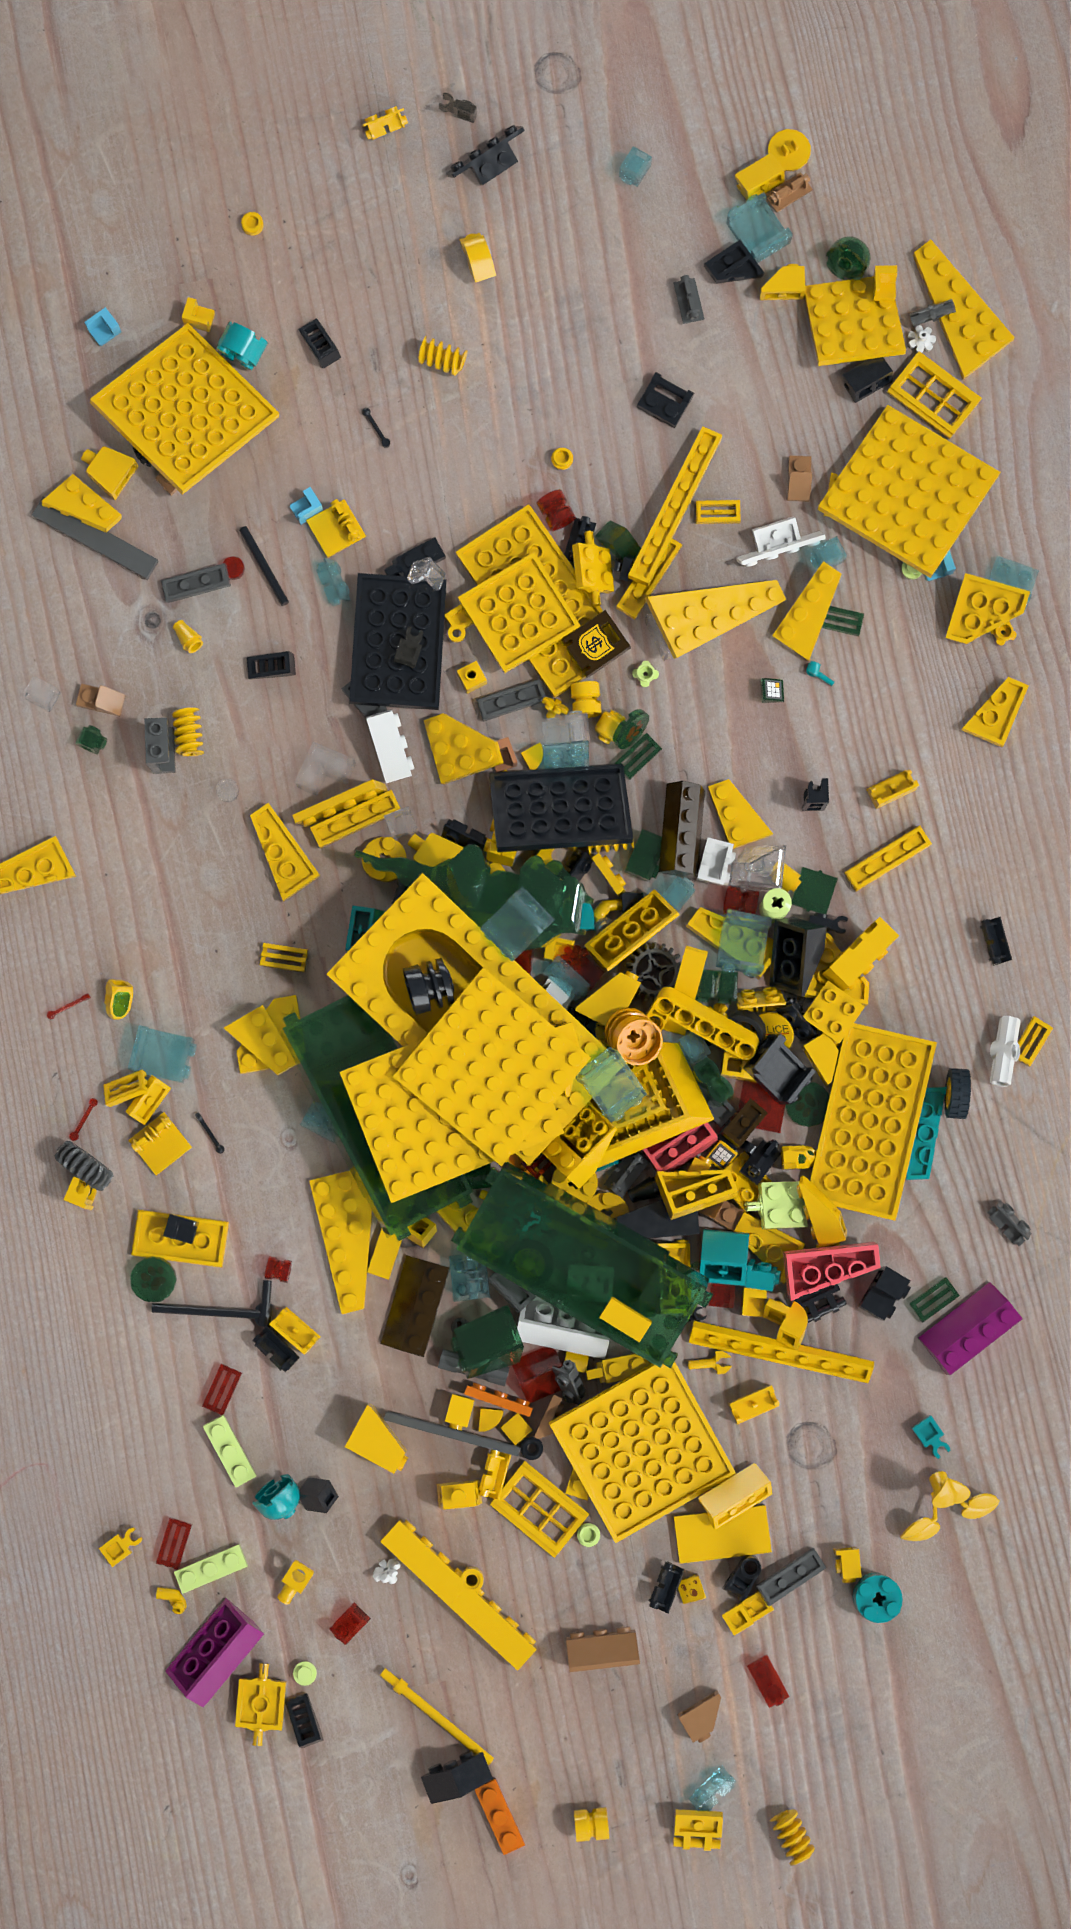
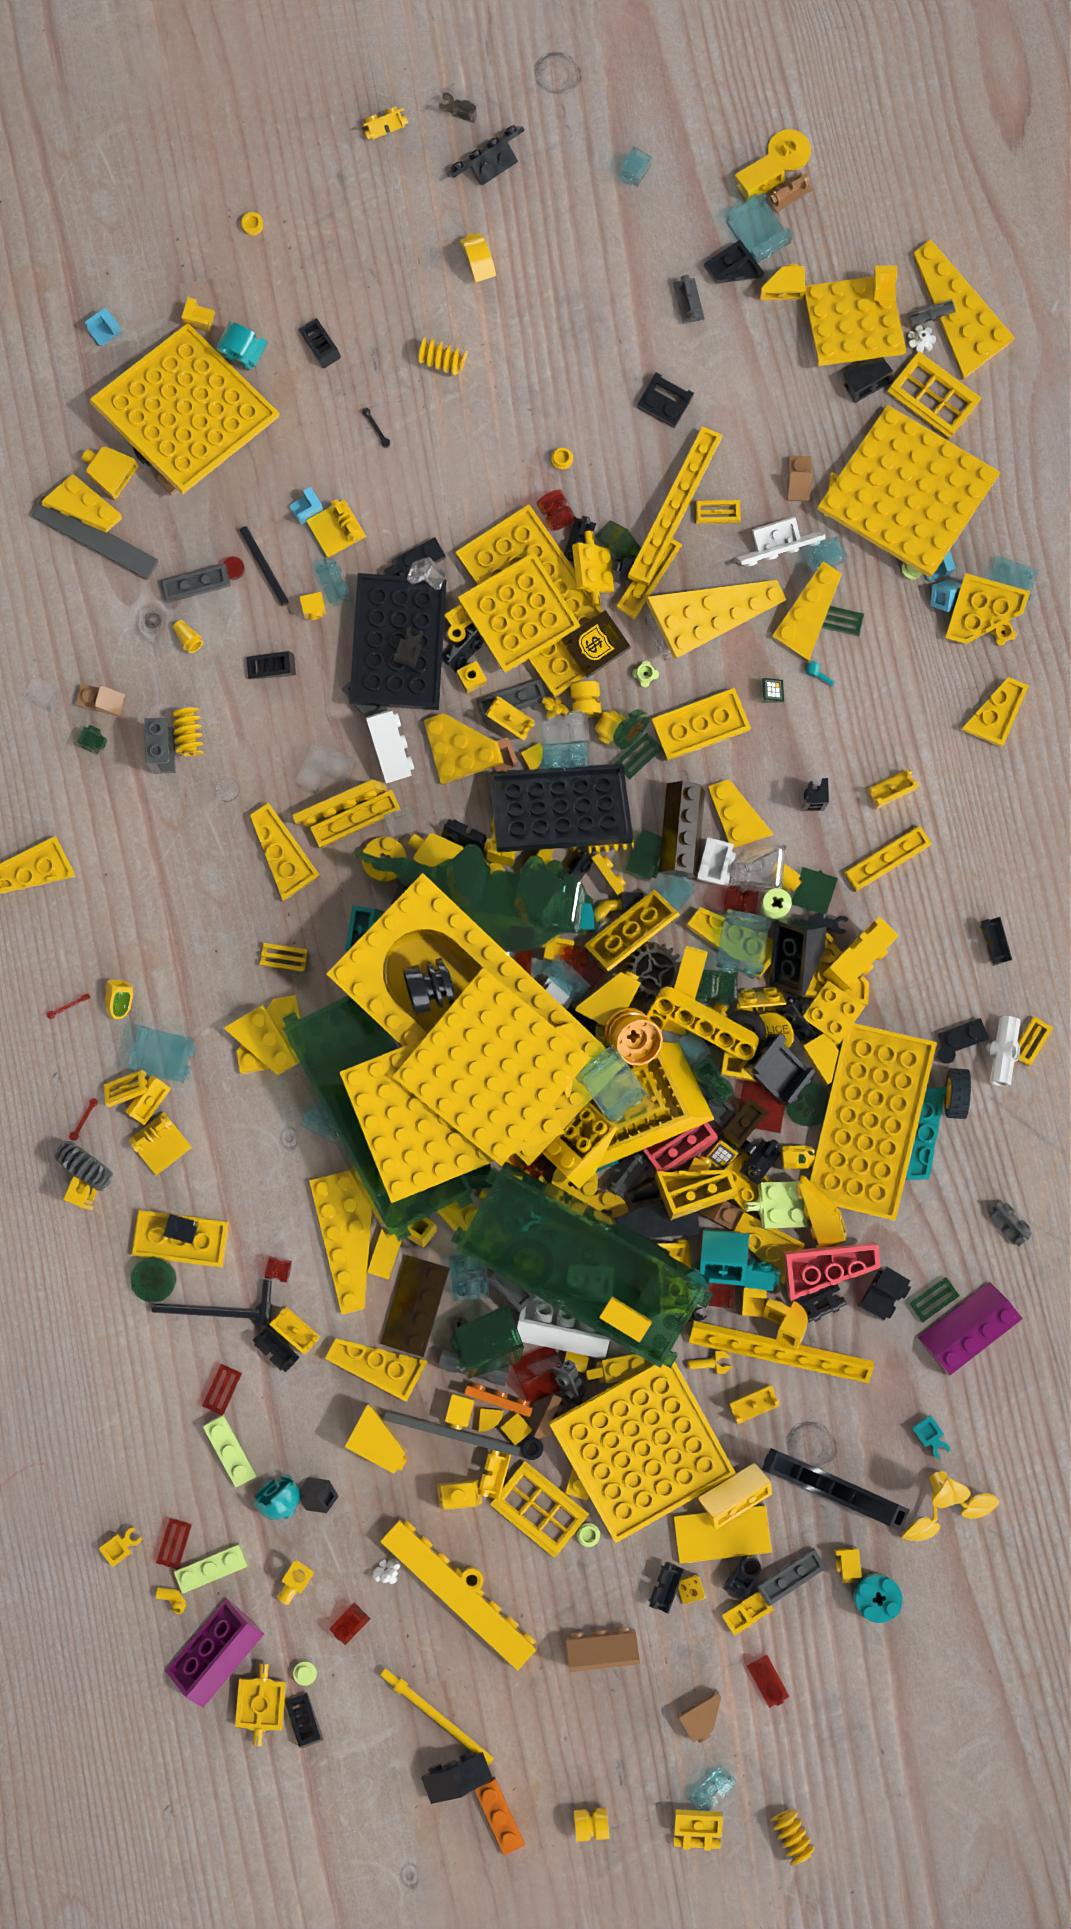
(219, 1148): black hinge -> none
(313, 606): none -> yellow plate
(383, 1369): none -> yellow wing
(458, 656): none -> black hinge
(510, 717): none -> yellow hinge
(517, 924): clear light blue panel -> none
(701, 724): none -> yellow plate
(835, 1489): none -> black arch
(848, 258): clear green cylinder -> none
(945, 595): none -> medium azure panel
(960, 1038): none -> black hinge

